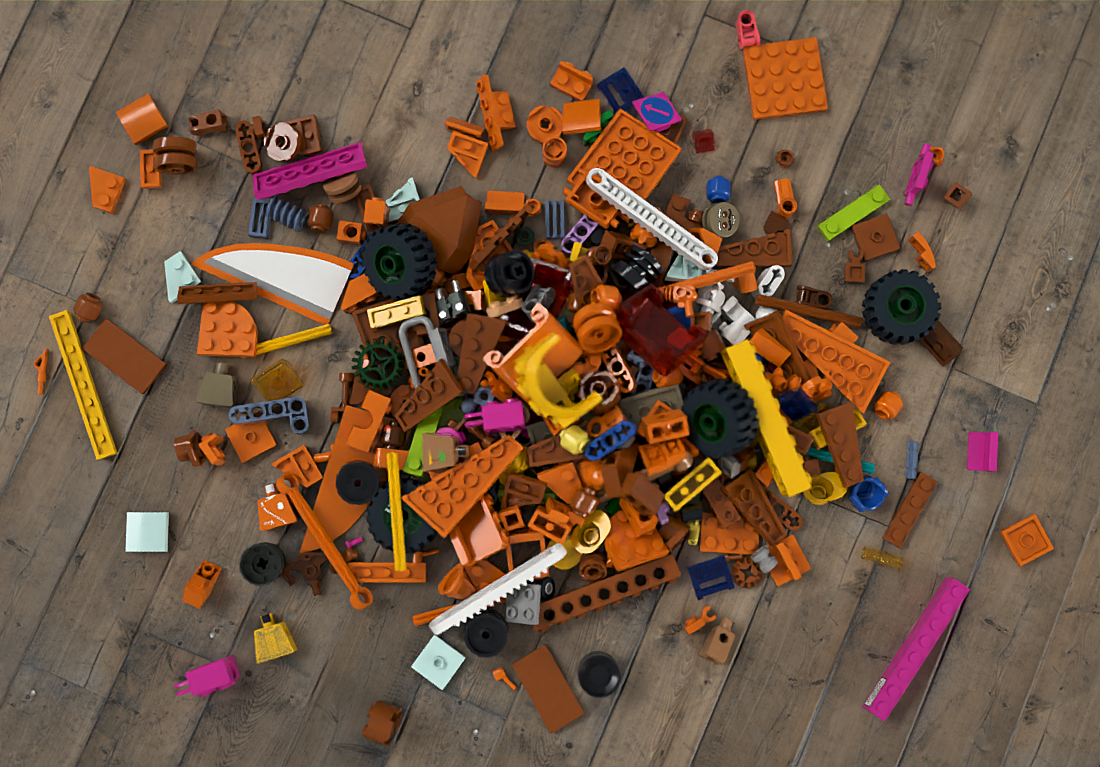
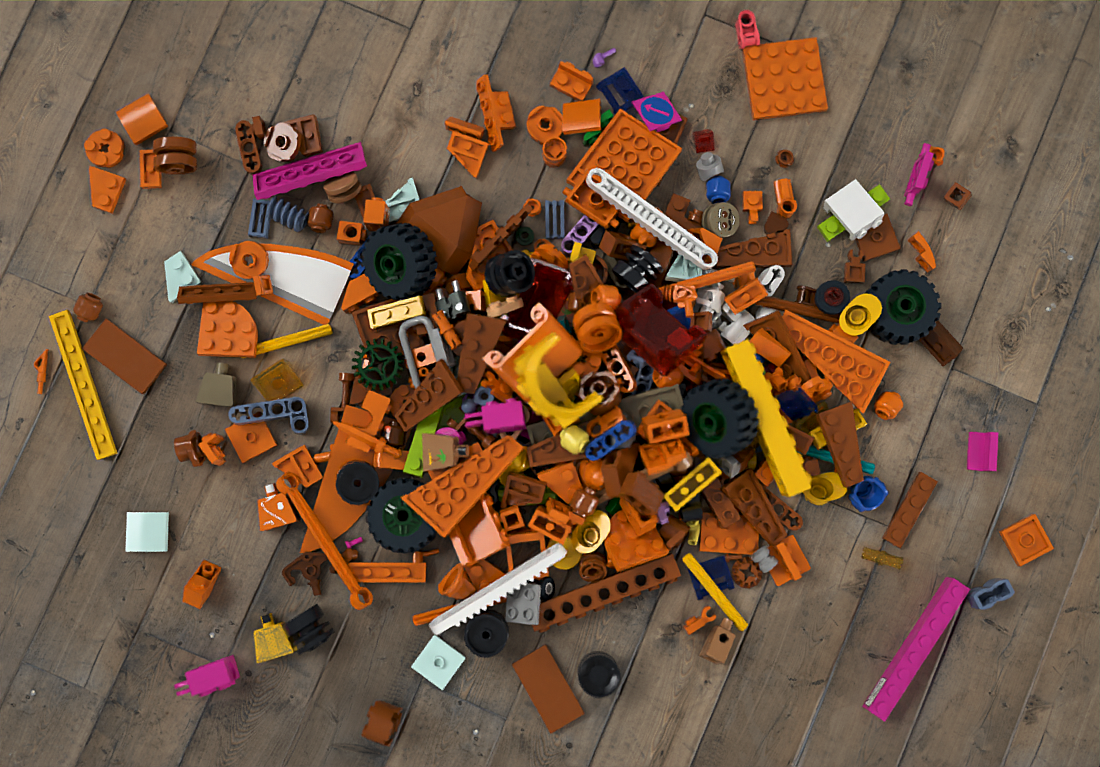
(94, 145): none -> orange plate
(208, 123): dark orange leg -> none
(239, 264): none -> orange plate
(253, 571): pearl dark grey wheel -> none
(262, 285): none -> orange tile
(308, 629): none -> black wheel
(379, 444): none -> orange sword
(396, 511): yellow axle -> none
(447, 329): none -> orange pin
(499, 673): orange hand -> none
(504, 202): orange panel -> none
(542, 295): light grey piece -> none
(598, 59): none -> medium lavender hand
(602, 257): dark orange wheel -> none
(709, 166): none -> light grey piece
(715, 592): none -> yellow axle
(746, 296): none -> orange plate
(752, 203): none -> orange plate
(827, 301): none -> black wheel
(854, 209): none -> white panel
(860, 314): none -> yellow piece
(911, 460): sand blue axle -> none
(991, 592): none -> sand blue brick

